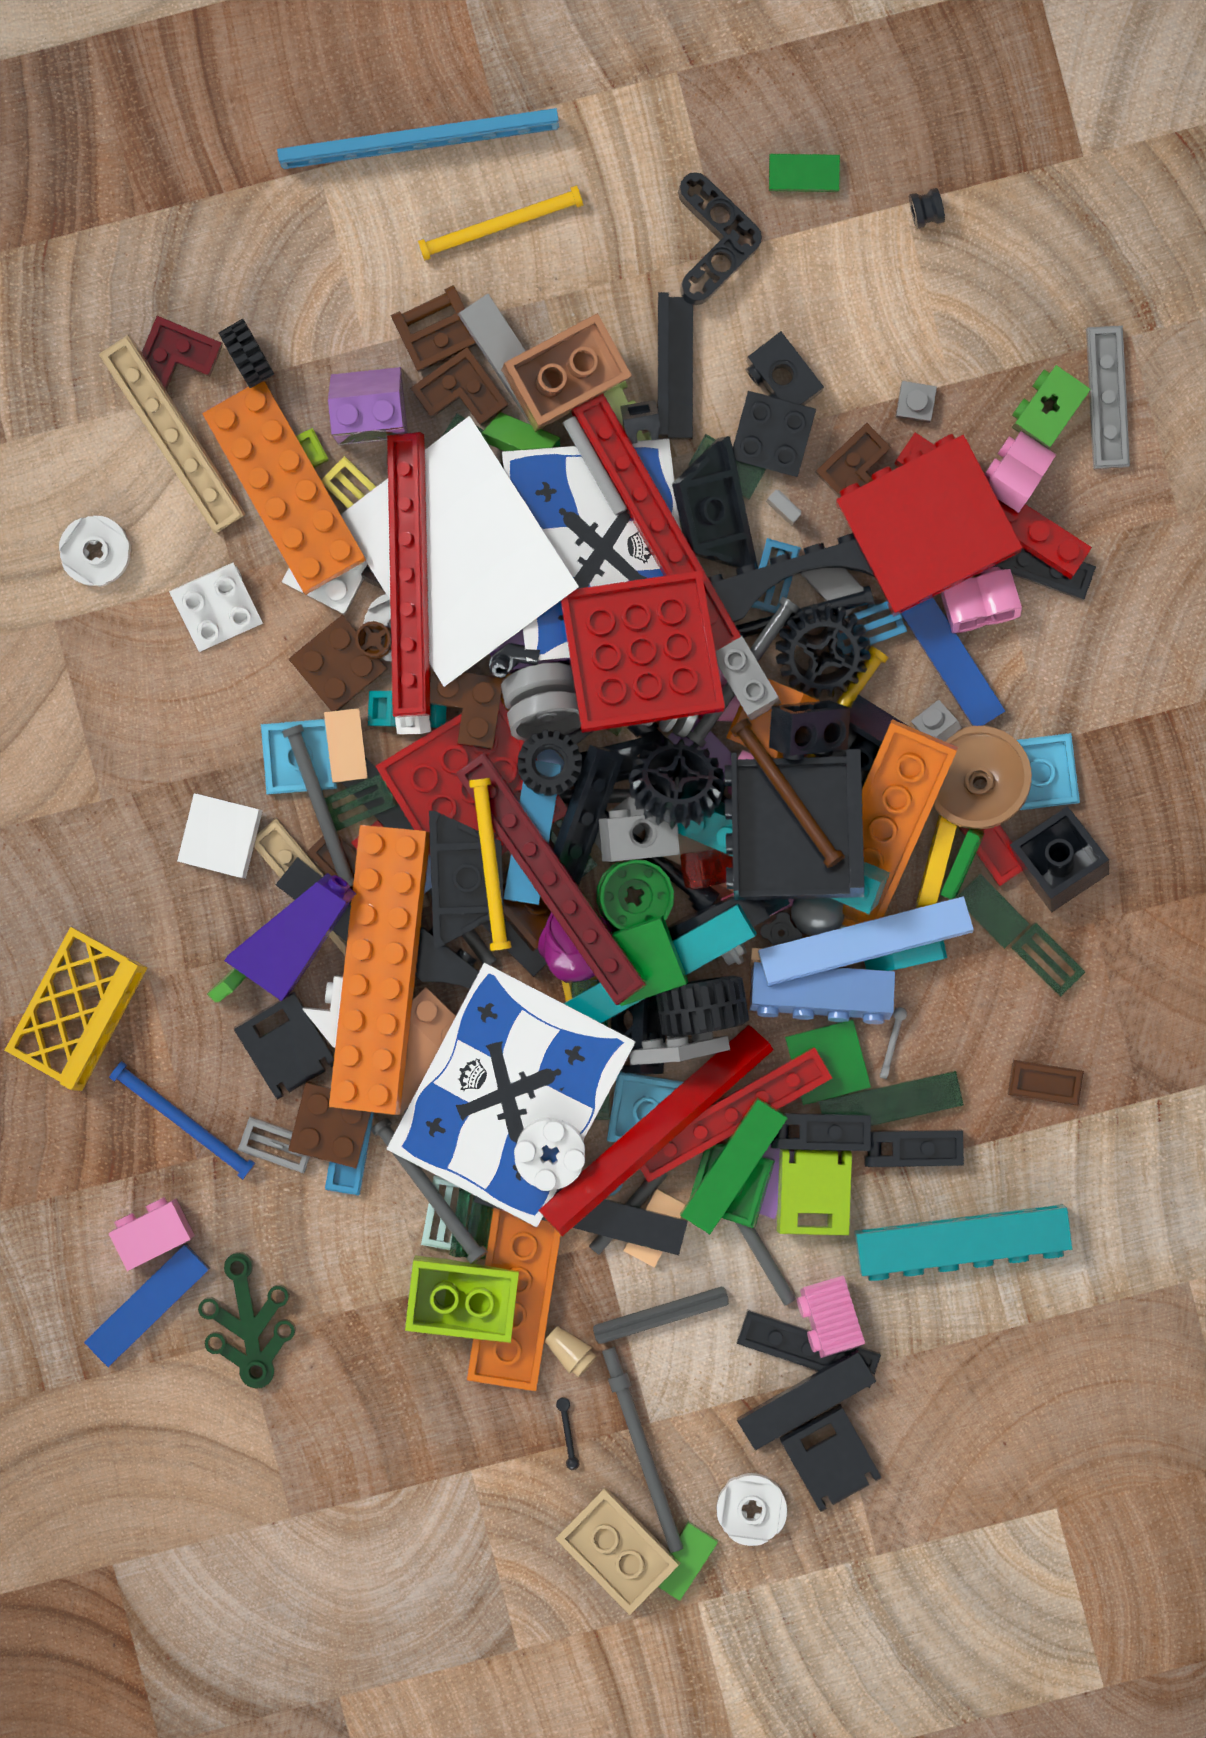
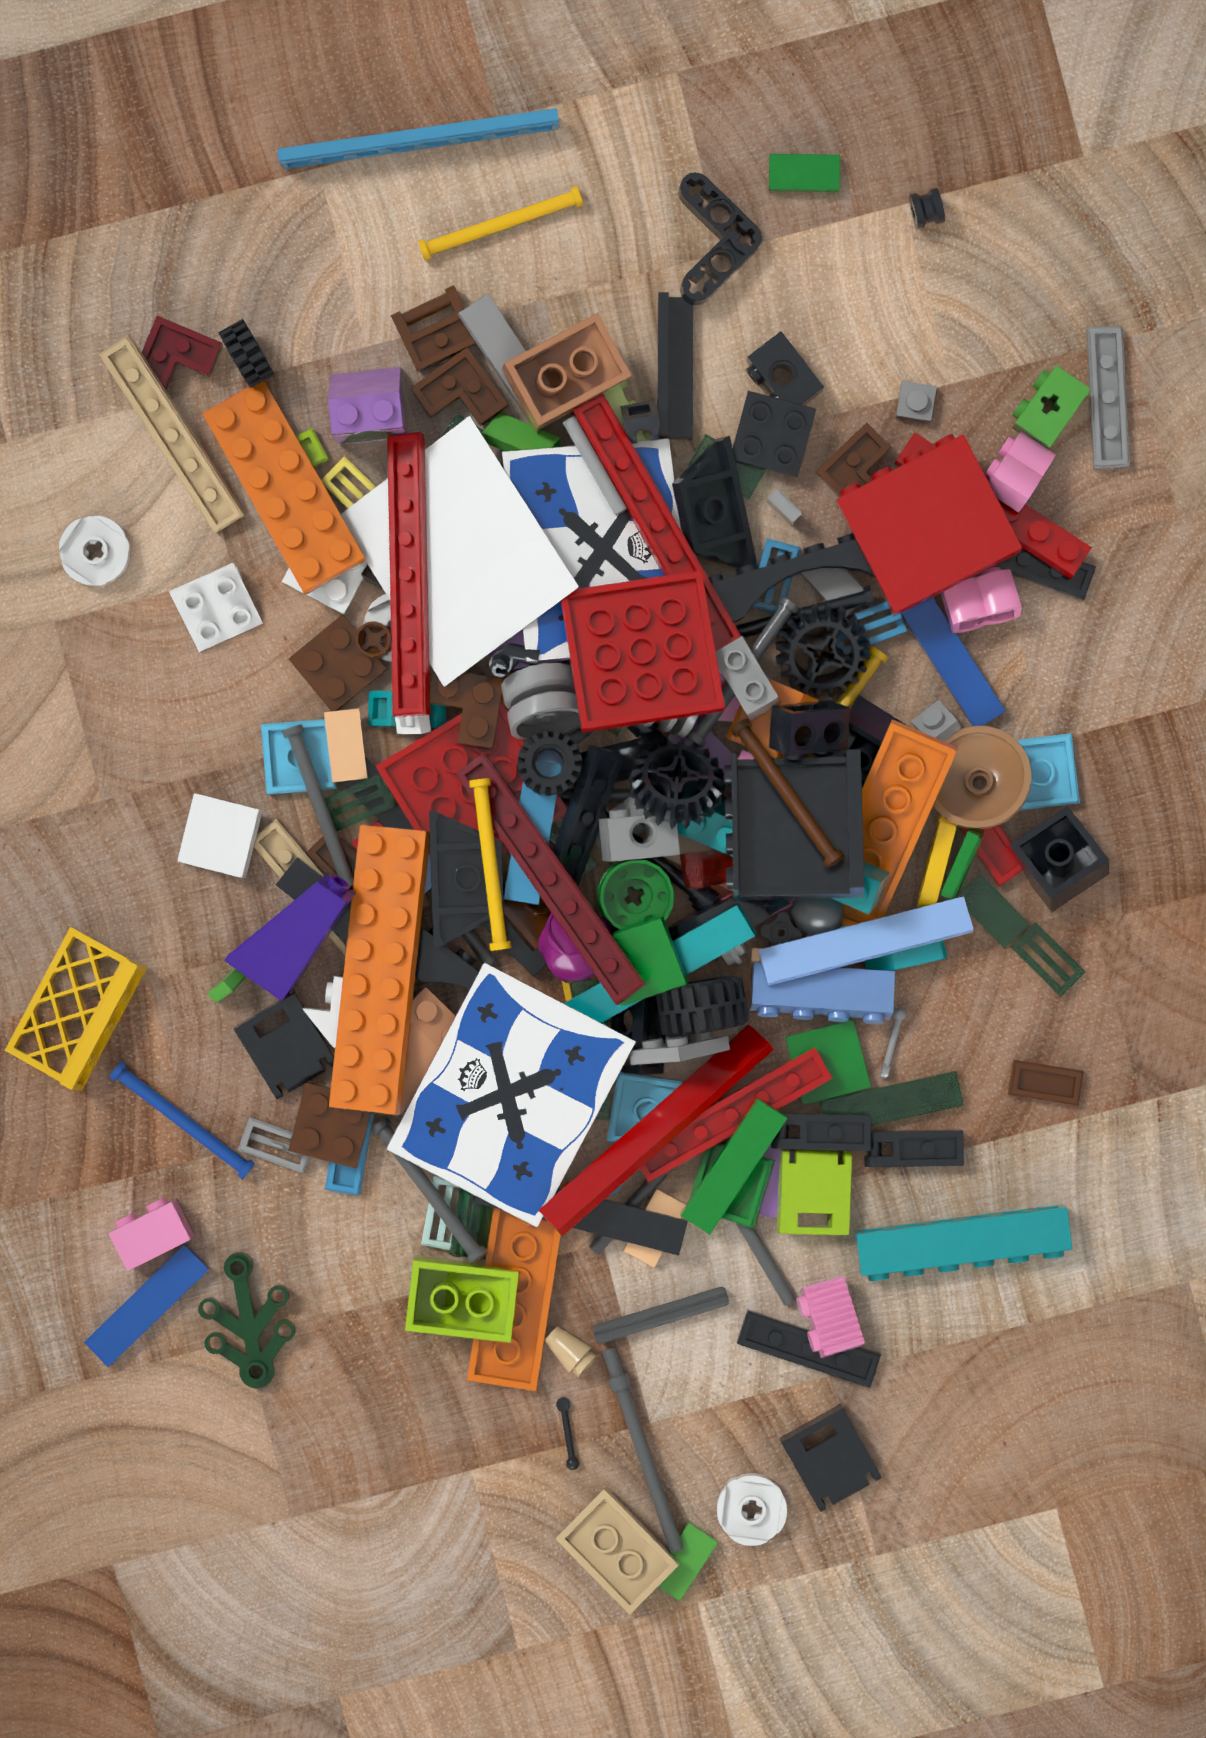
(543, 1173): white plate -> none
(806, 1399): black tile -> none

